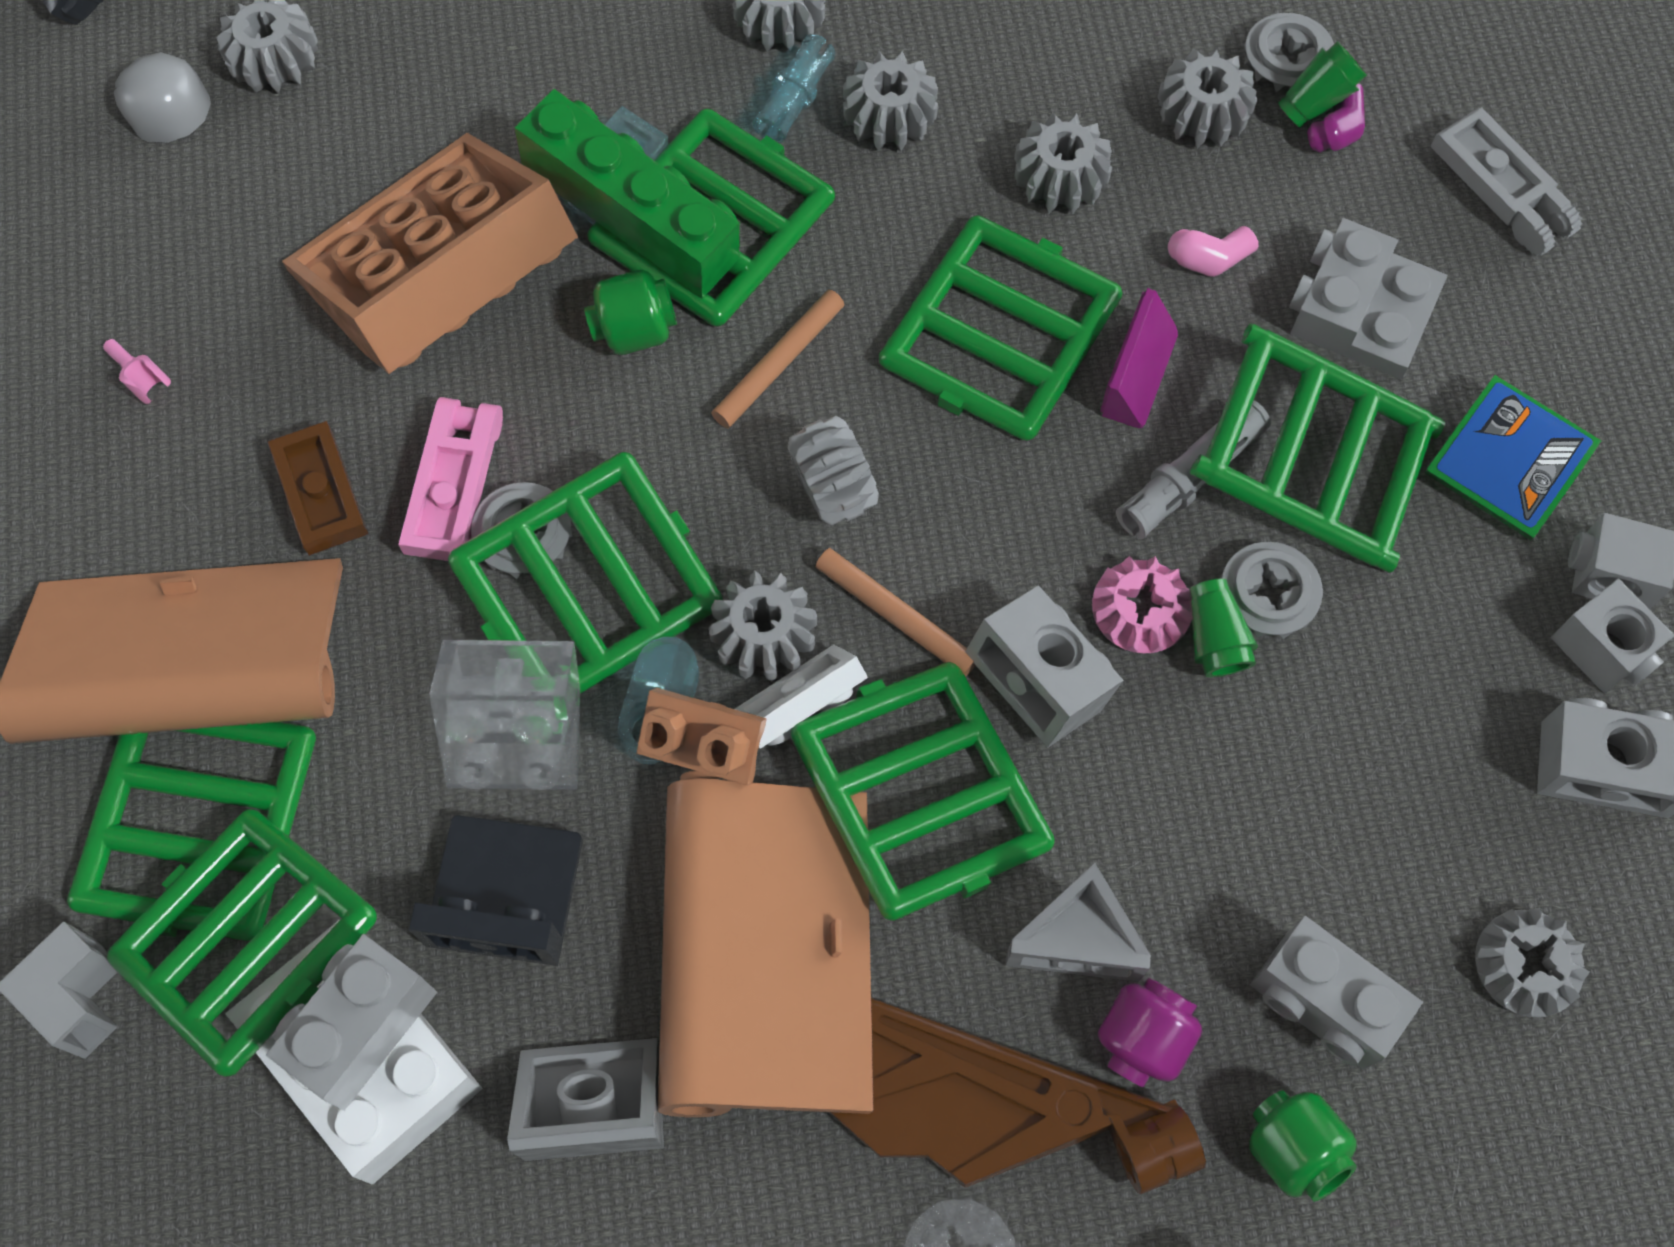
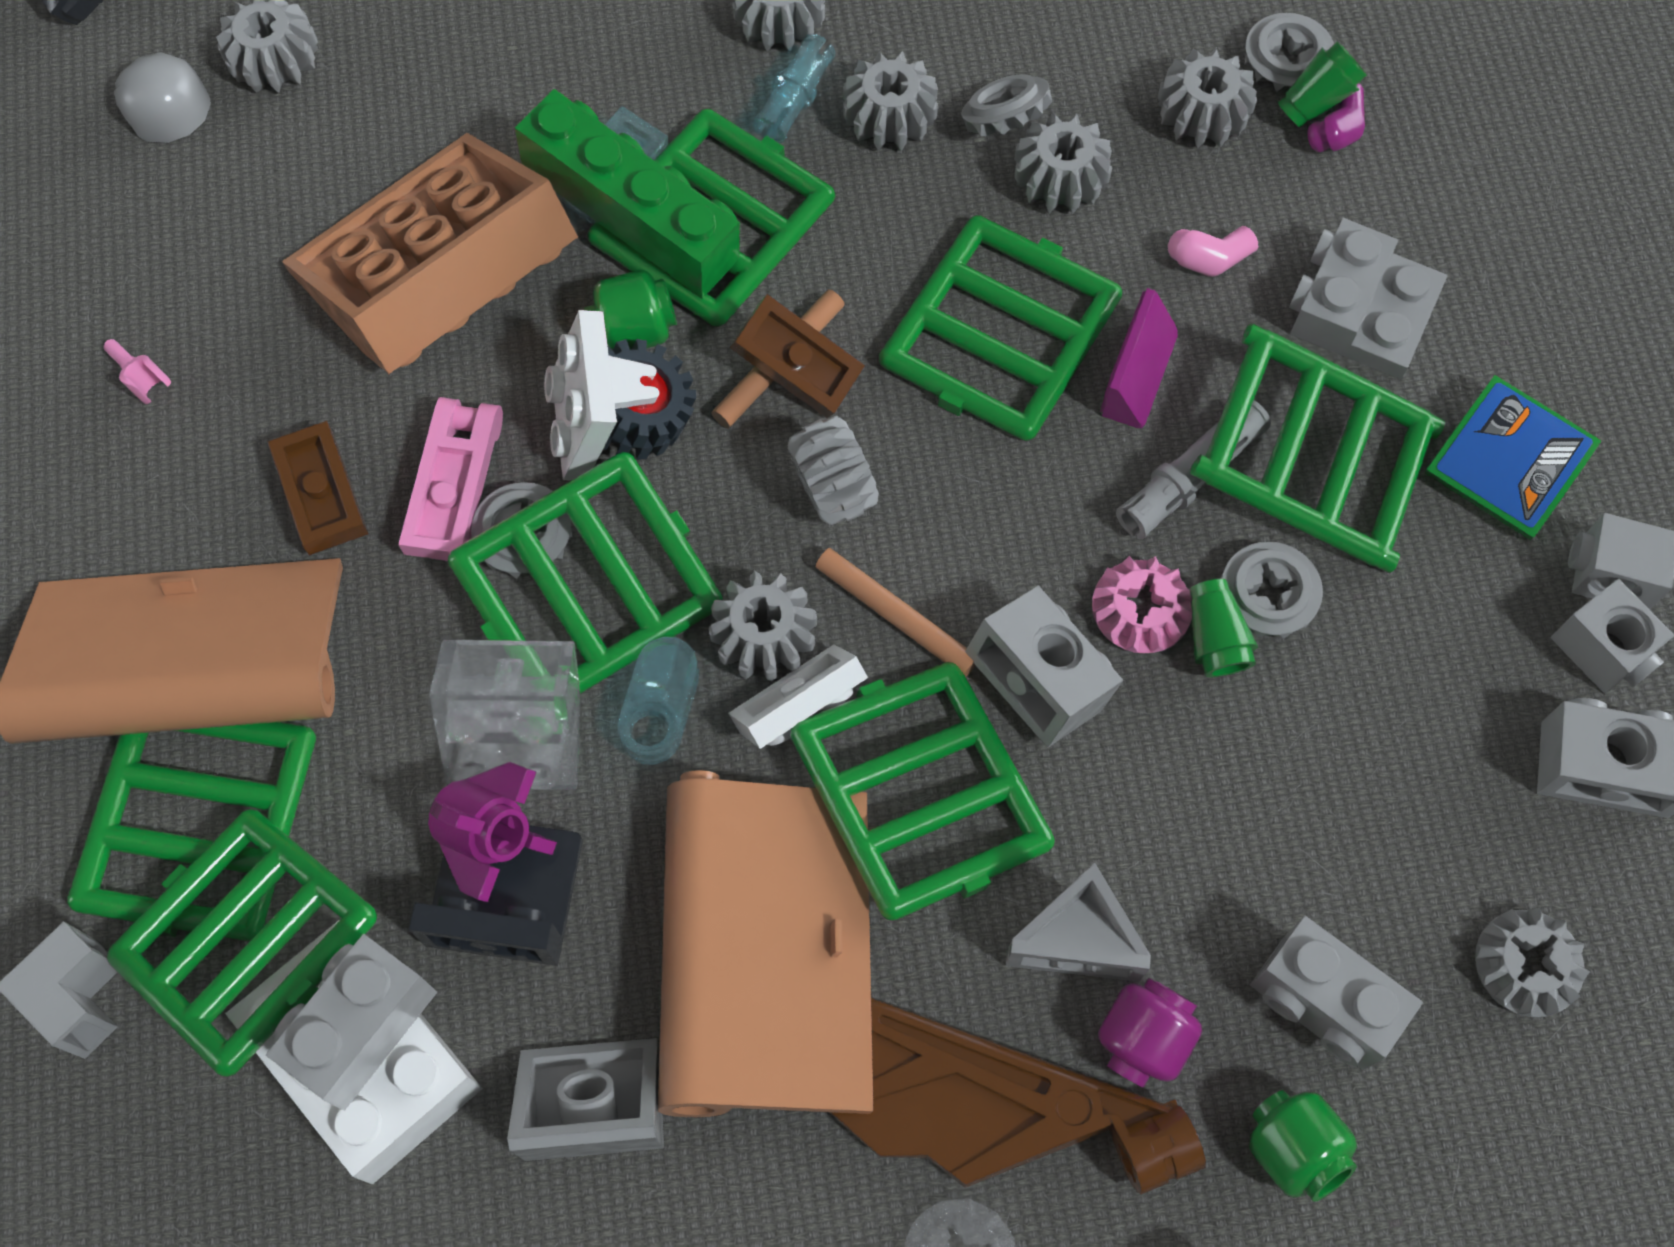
(484, 825): none -> magenta brick
(613, 397): none -> white plate
(701, 736): nougat hips -> none
(797, 356): none -> reddish brown plate
(1006, 104): none -> light grey gear
(1507, 180): light grey hinge -> none

